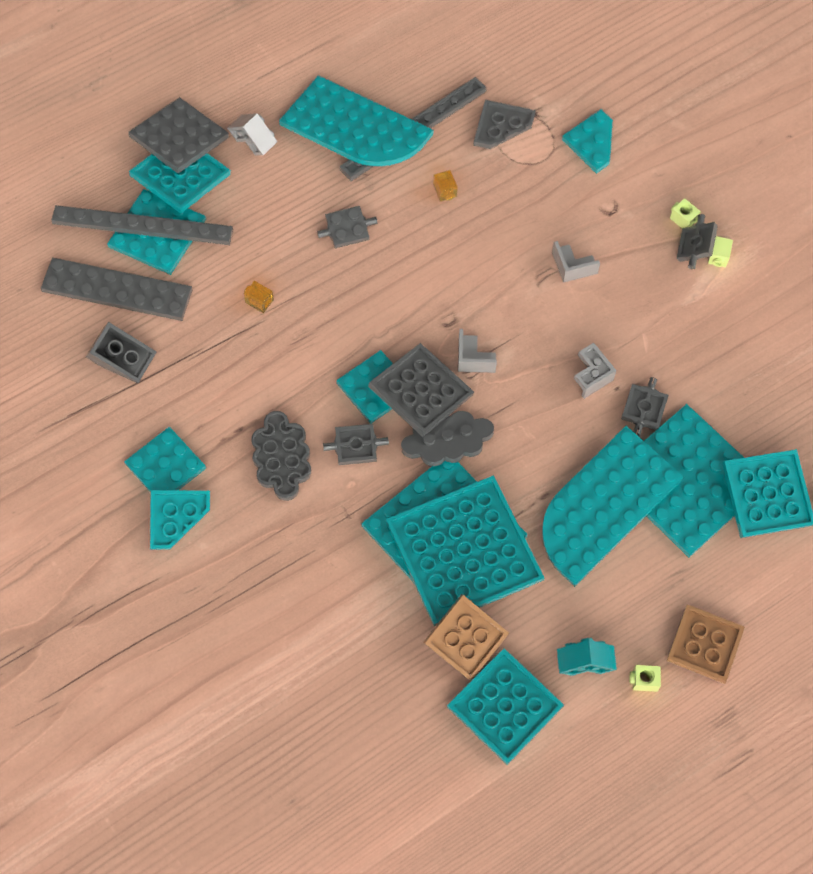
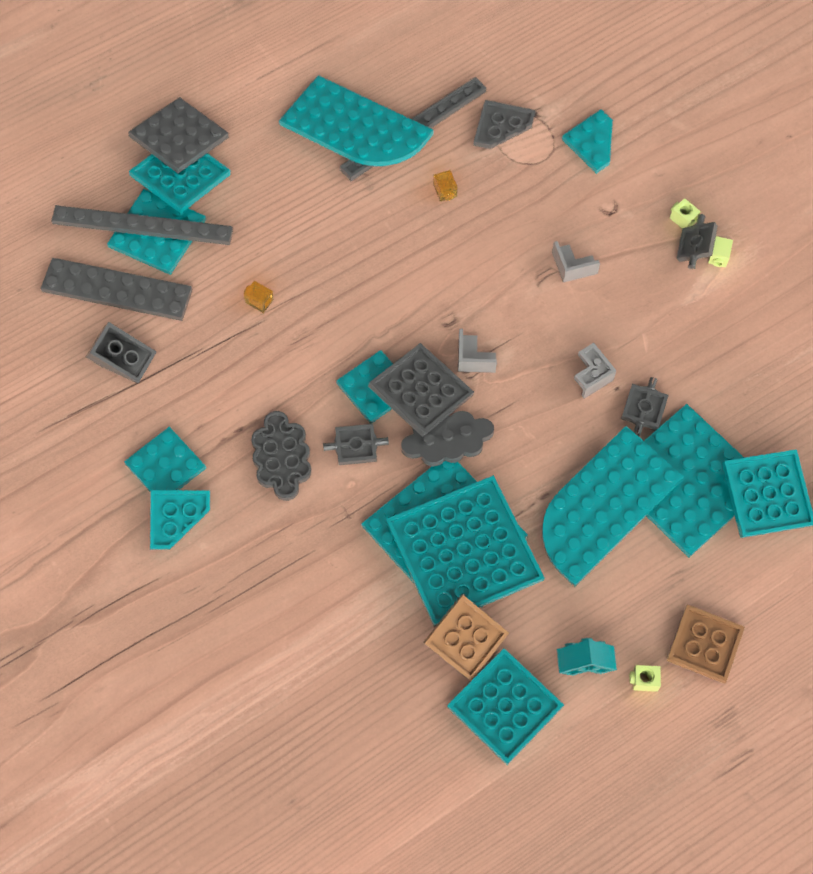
(253, 131): brick -> none
(347, 227): dark grey plate -> none

